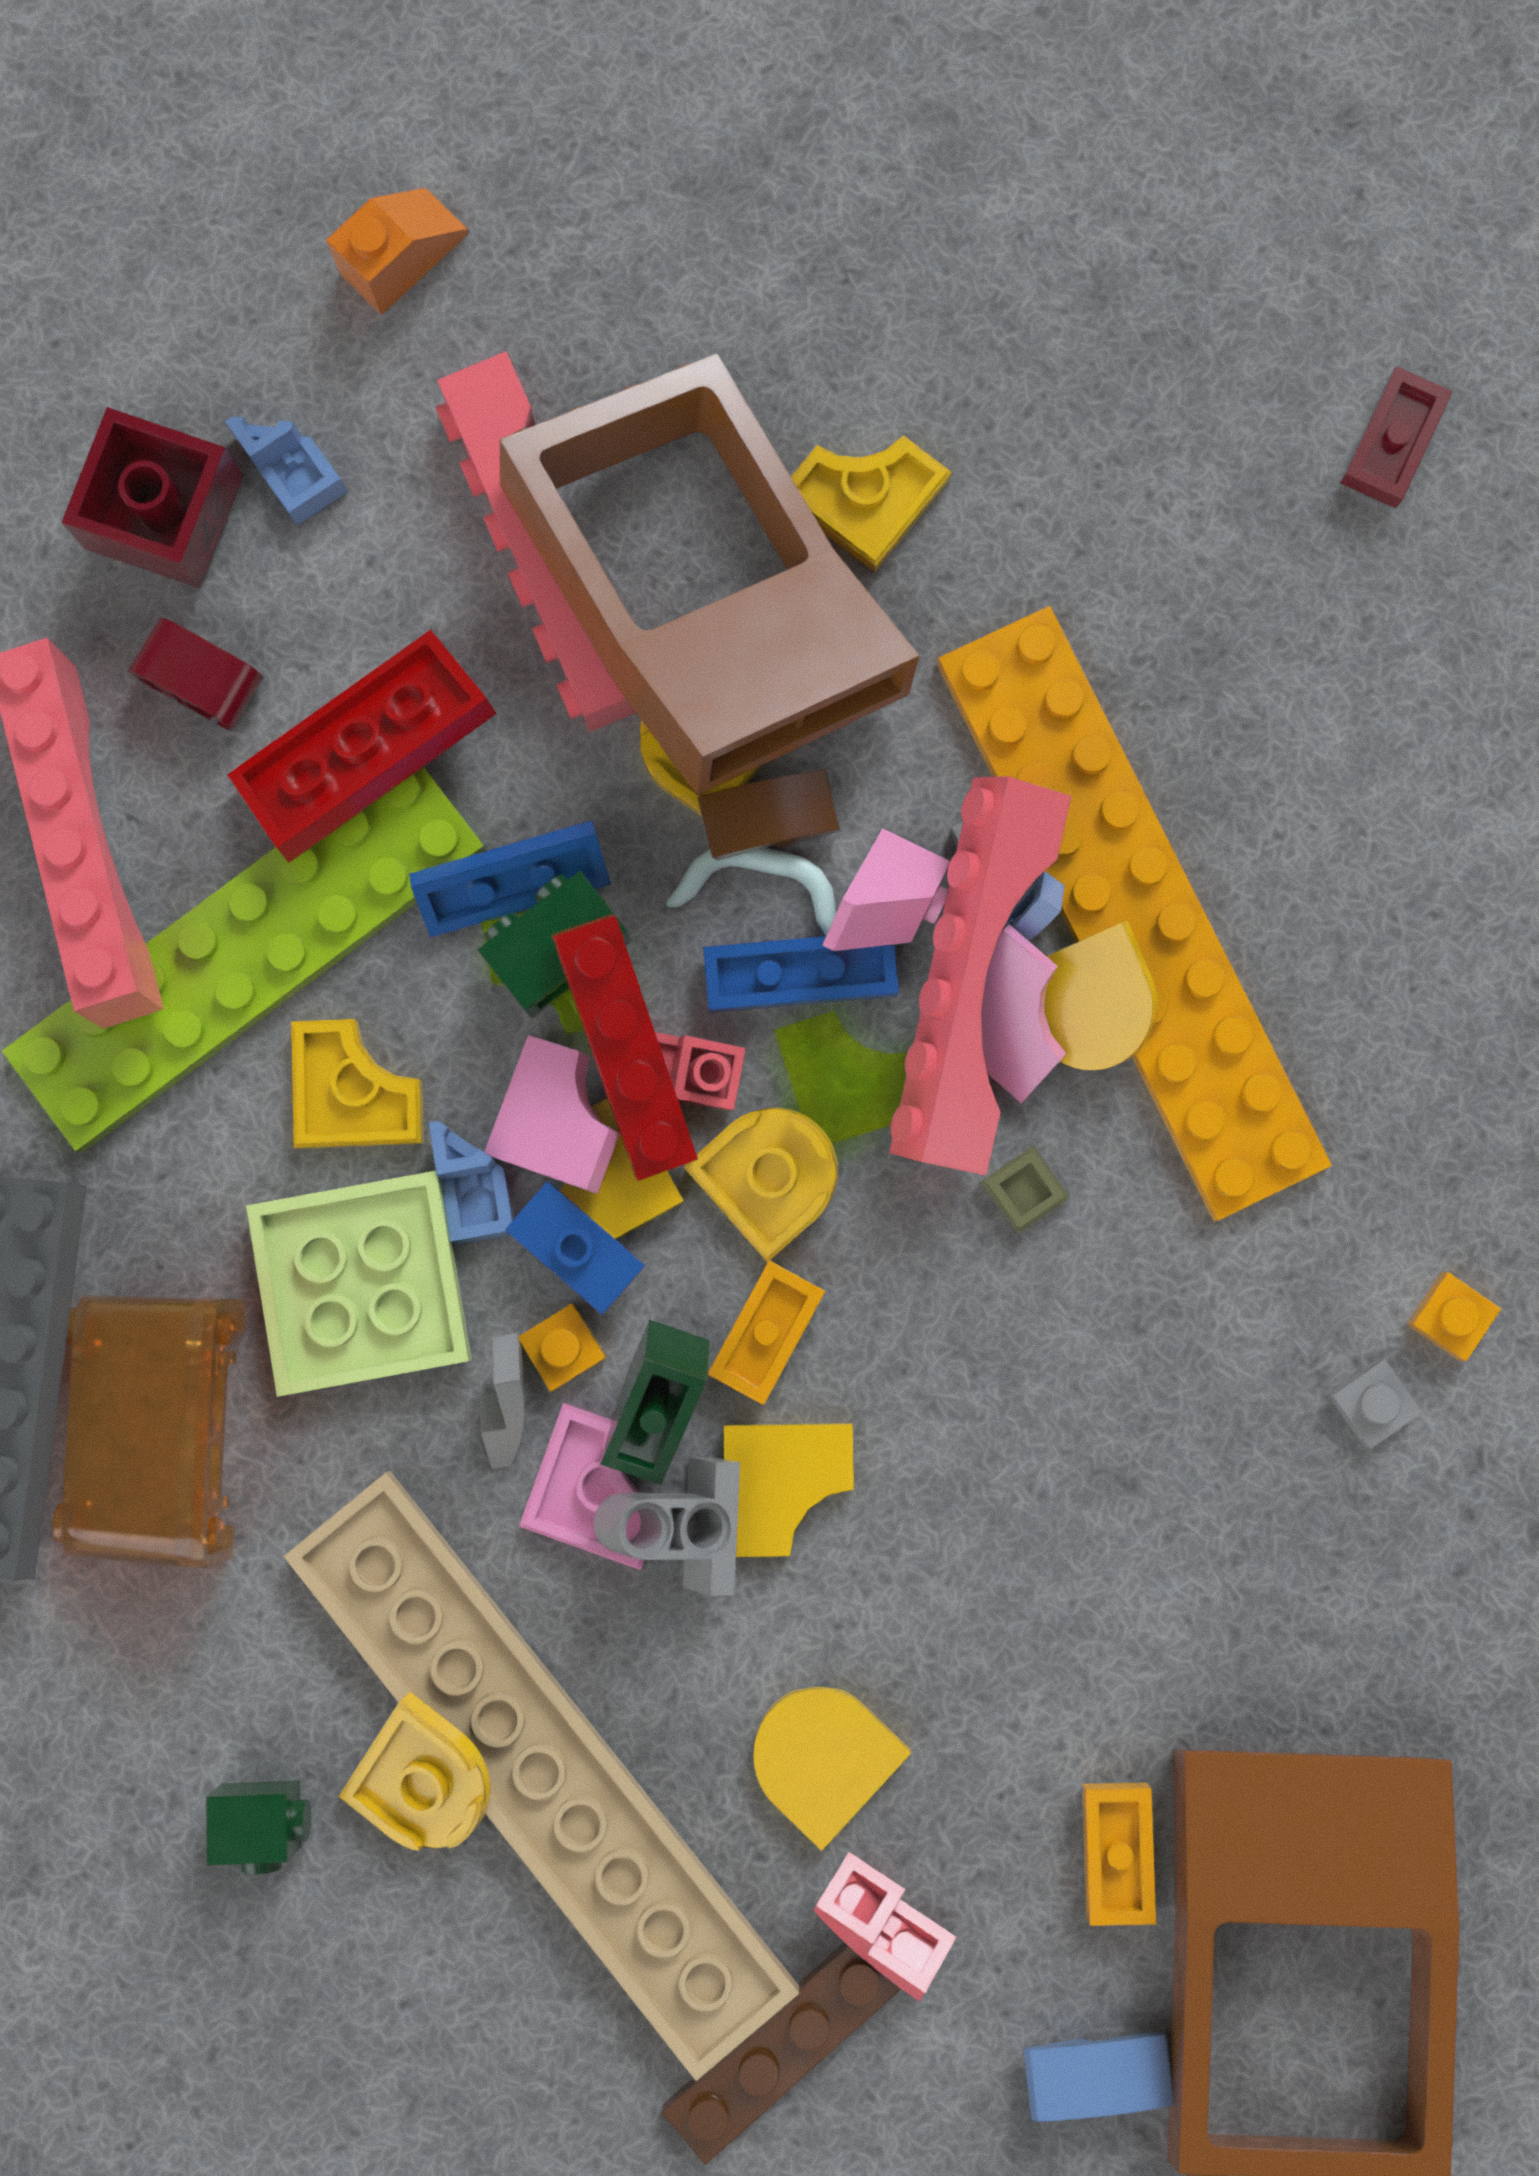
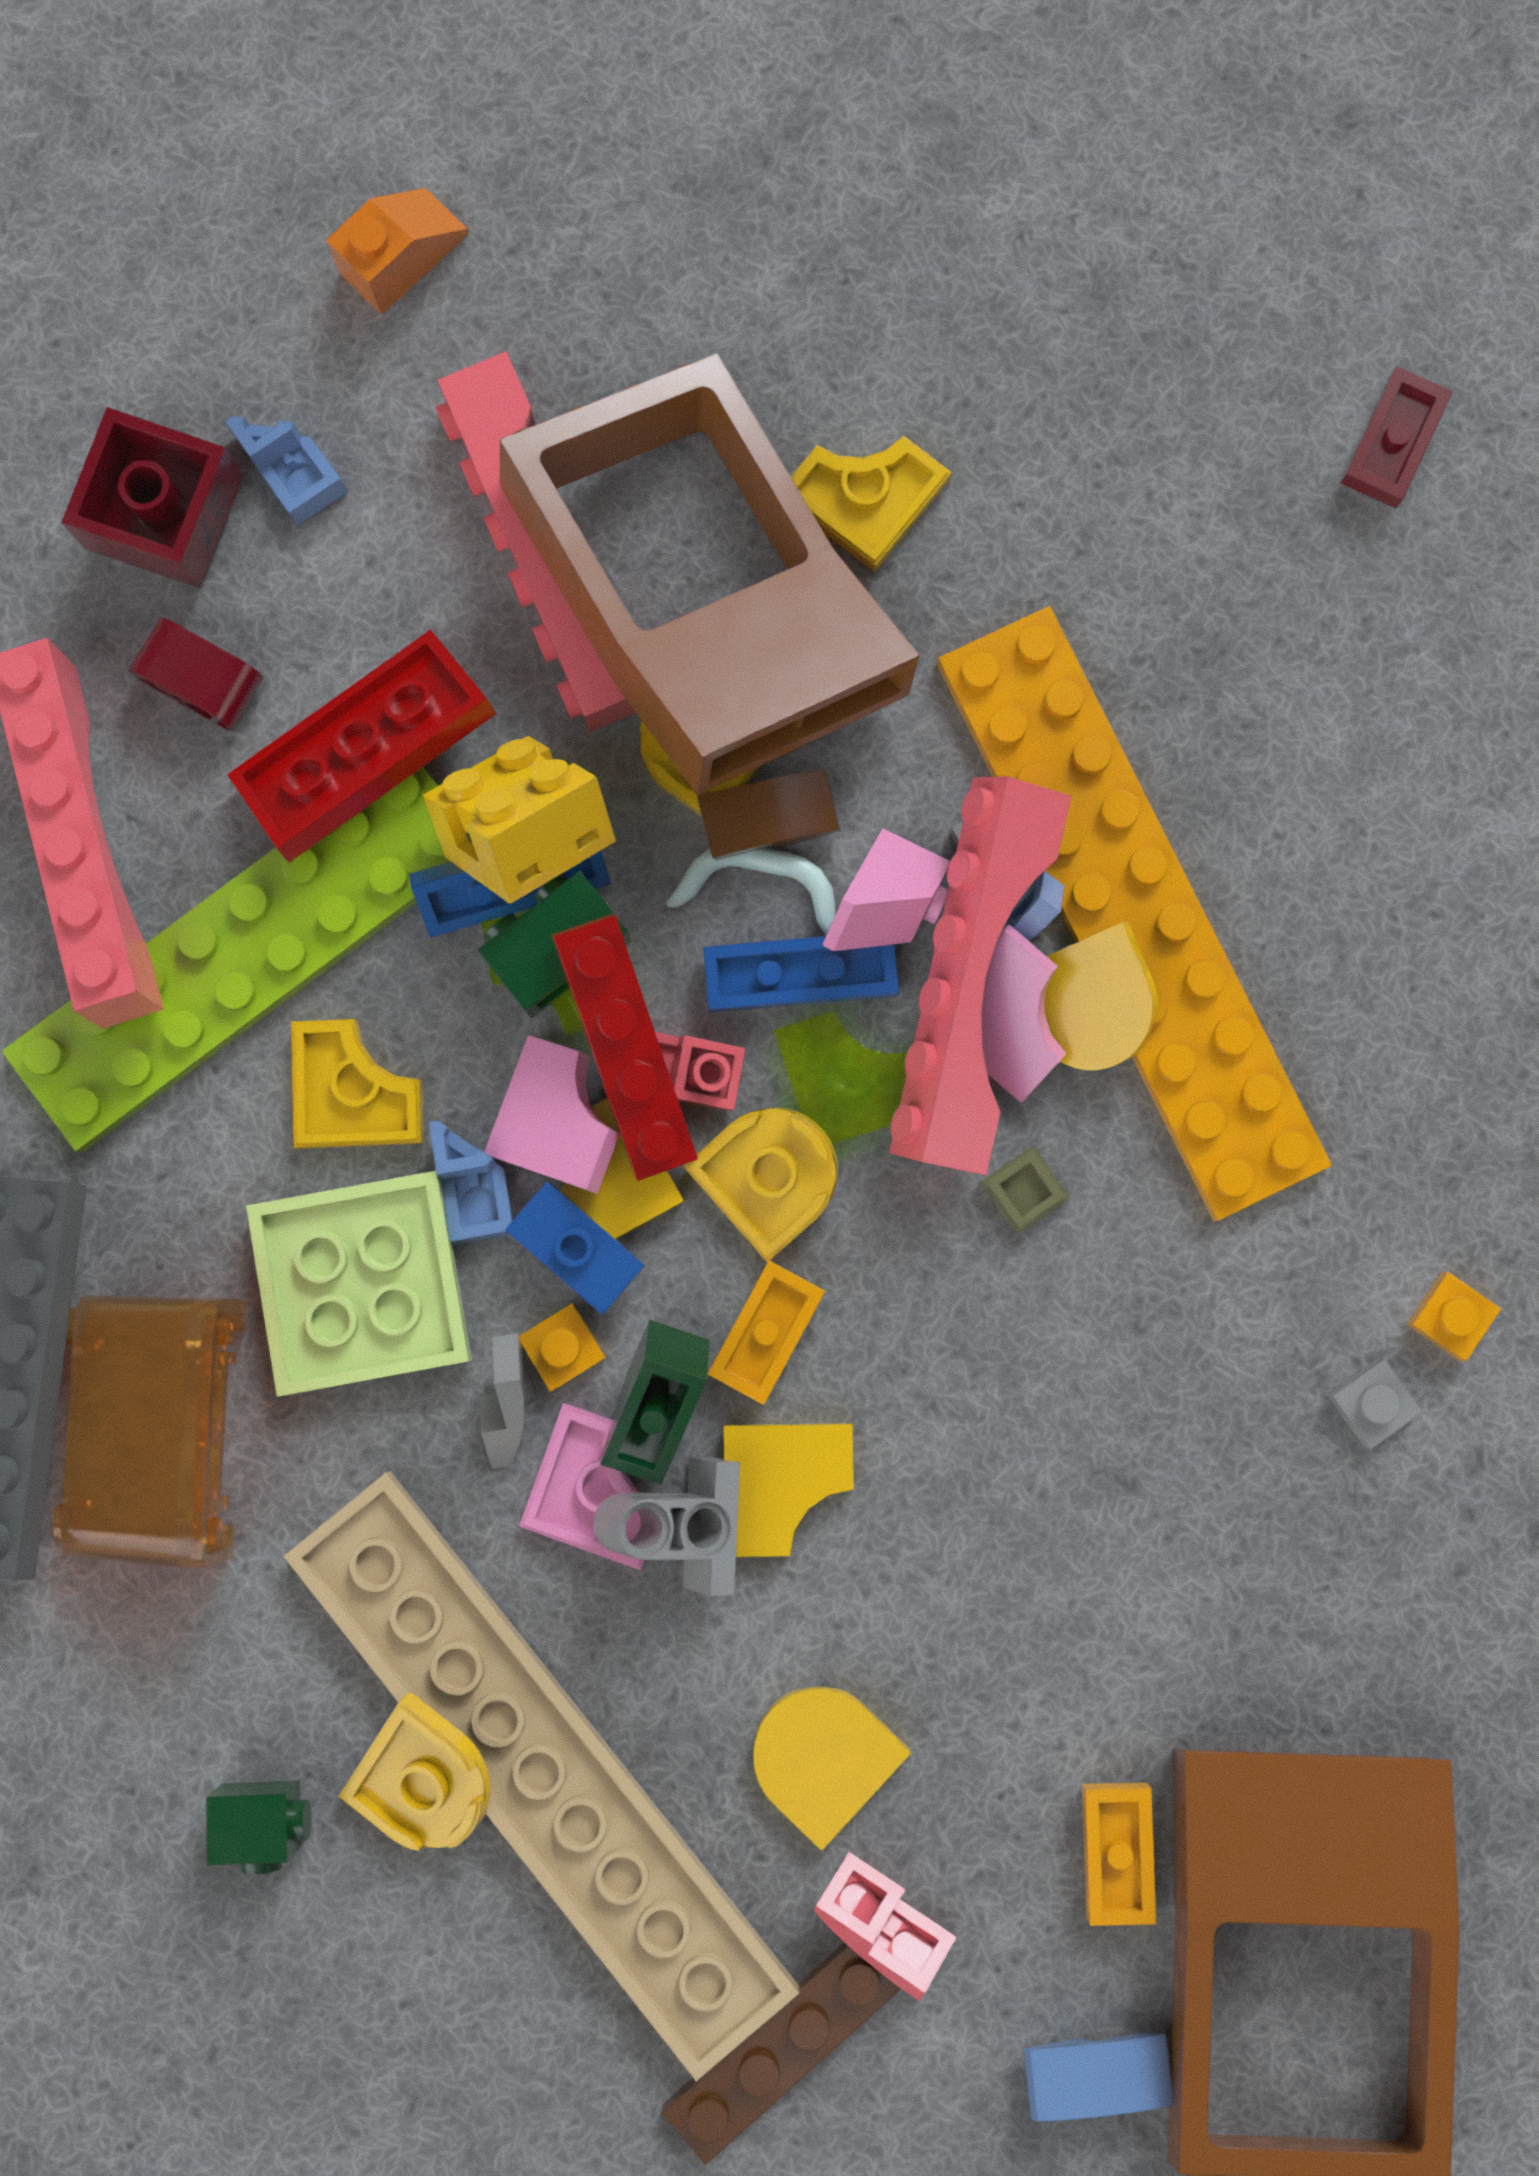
(519, 818): none -> yellow piece

